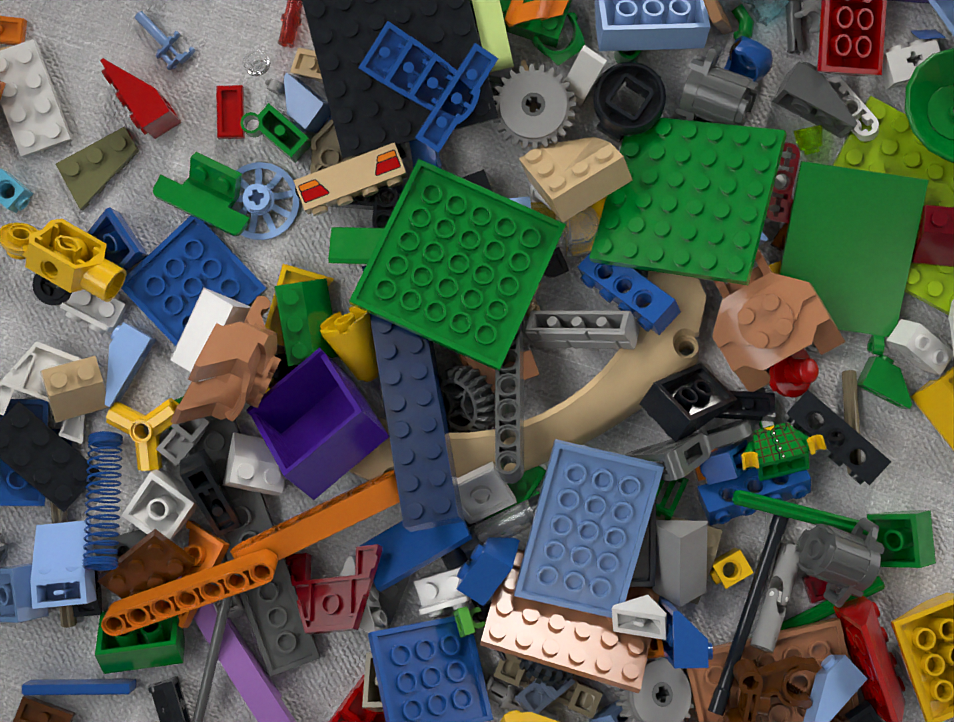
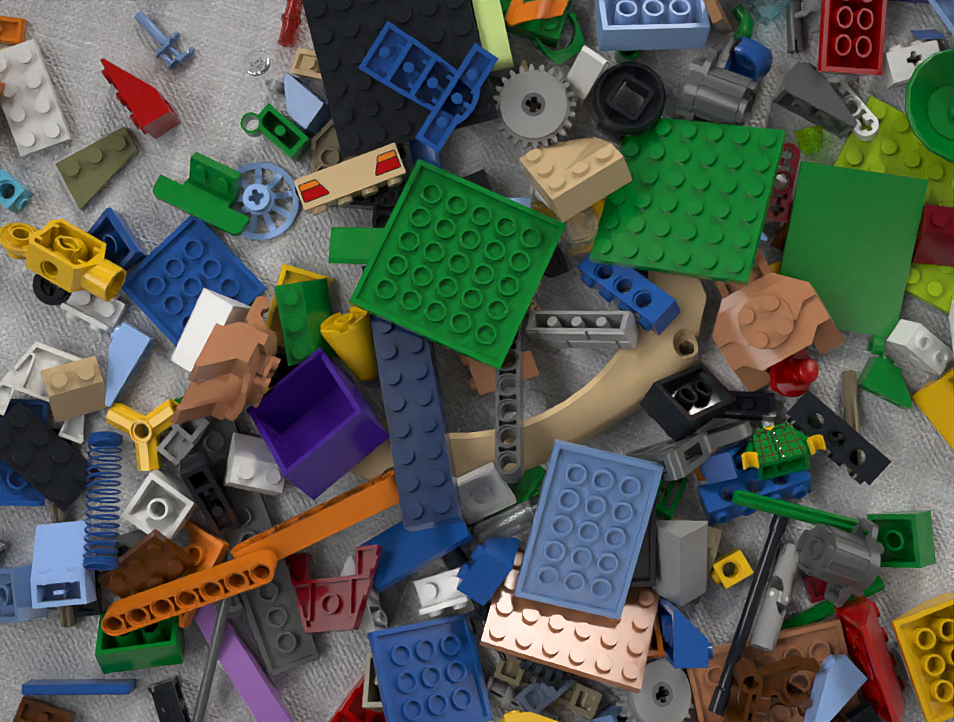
(230, 111): red tile -> none
(465, 622): bright green tile -> none
(467, 399): dark grey gear -> none
(640, 617): white slope -> none

